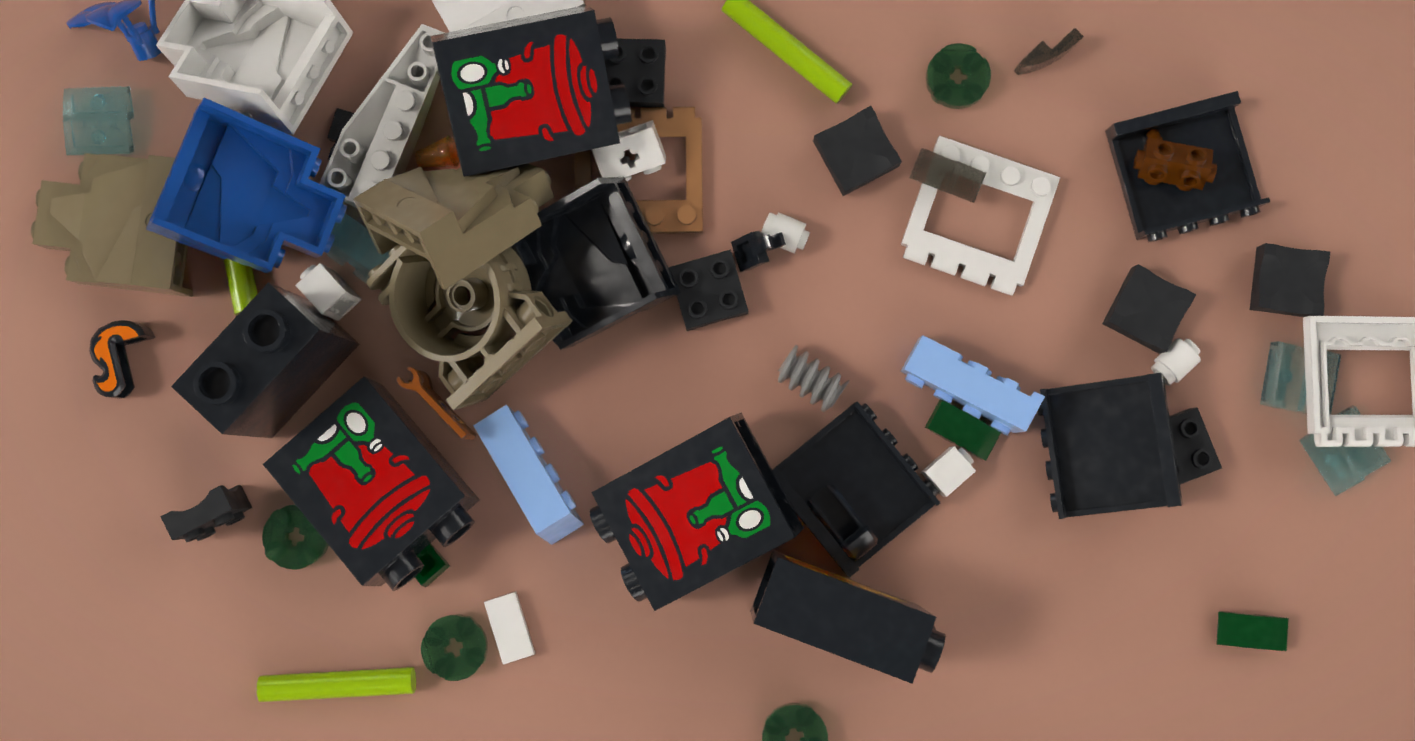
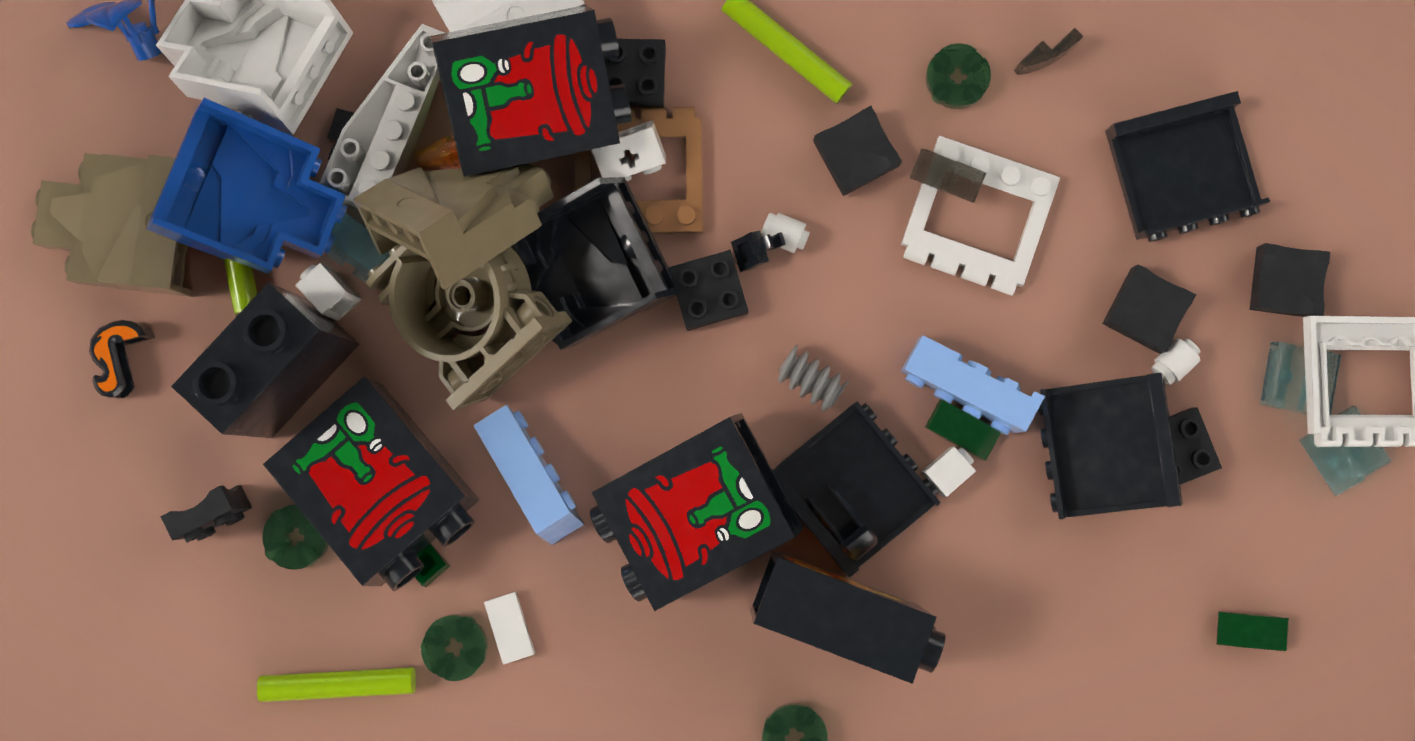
(98, 120): clear light blue slope -> none
(443, 410): dark orange flag -> none
(1174, 163): reddish brown brick -> none

